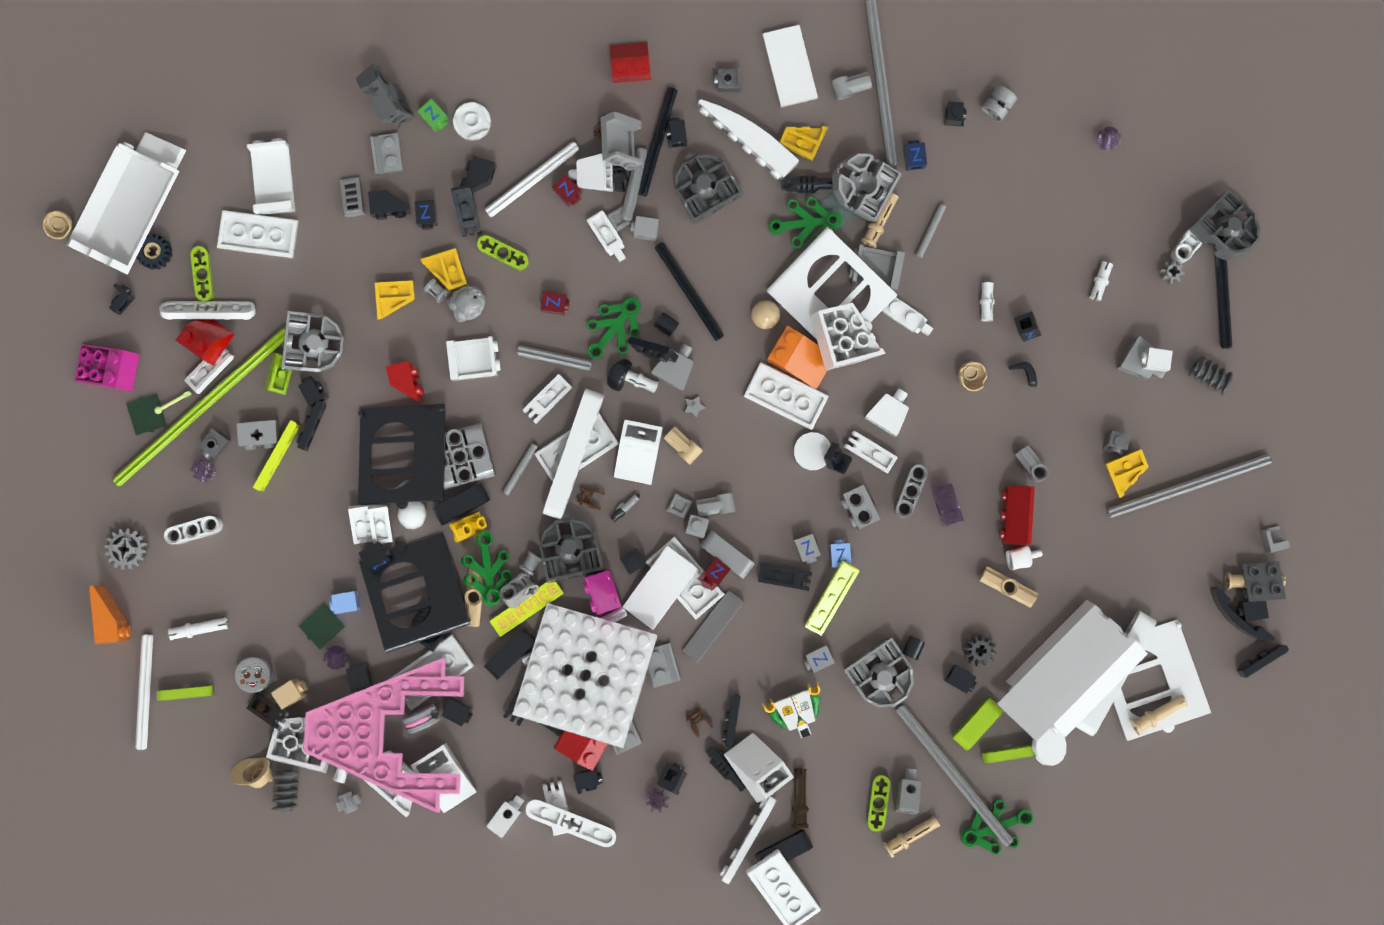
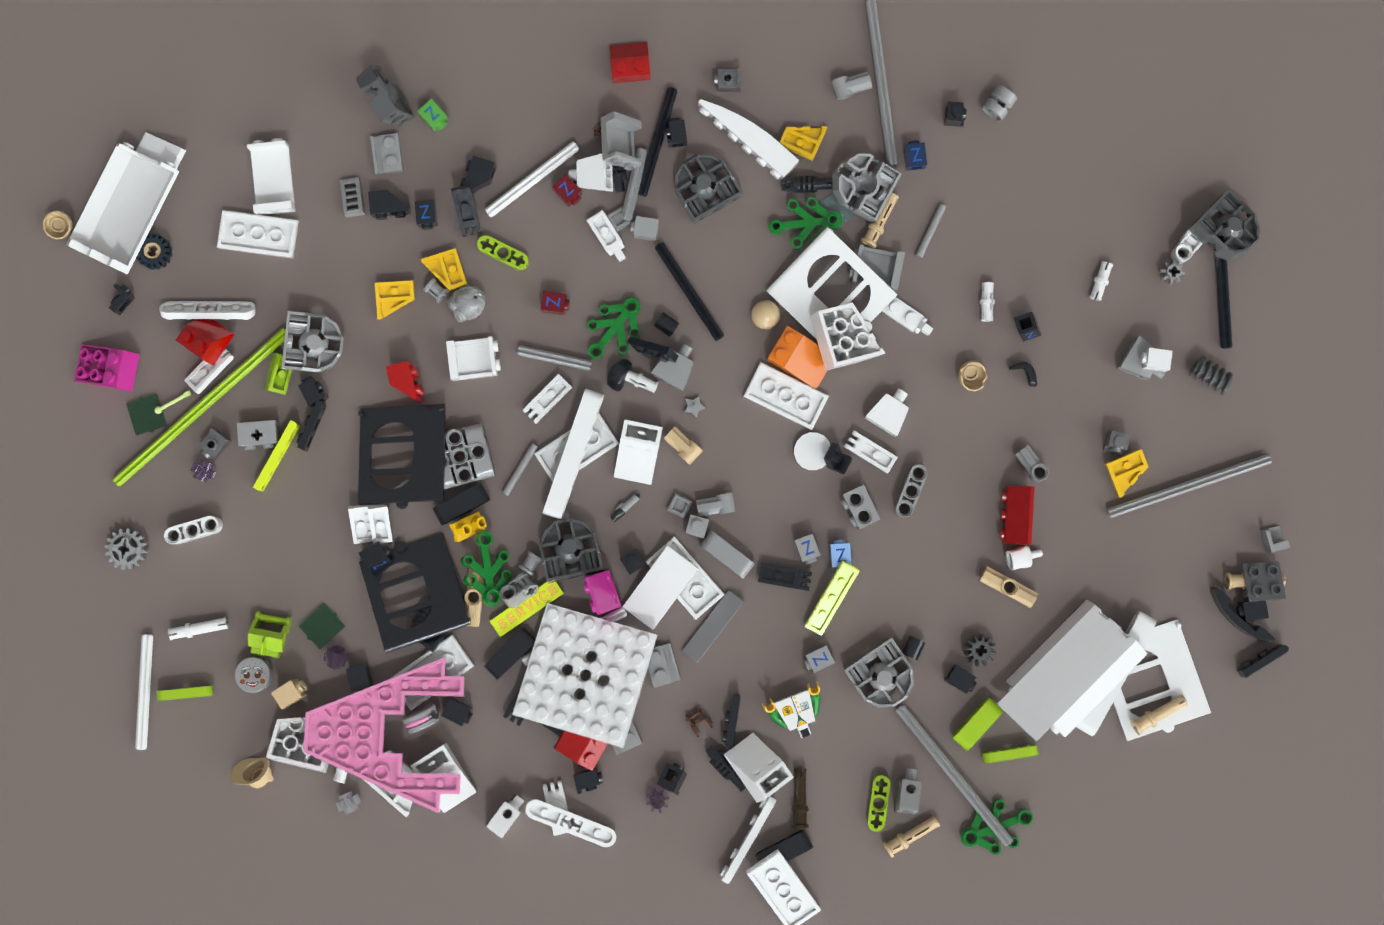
(107, 618): orange slope -> none
(205, 260): lime beam -> none
(267, 641): none -> lime piece
(267, 710): black hinge -> none
(285, 791): dark grey piece -> none
(344, 602): light blue brick -> none
(413, 515): white hair -> none
(471, 121): white tile -> none
(590, 498): reddish brown piece -> none
(713, 574): dark red brick -> none
(790, 66): white tile -> none
(947, 505): clear purple brick -> none
(1050, 748): white tile -> none
(1108, 138): clear purple gear -> none

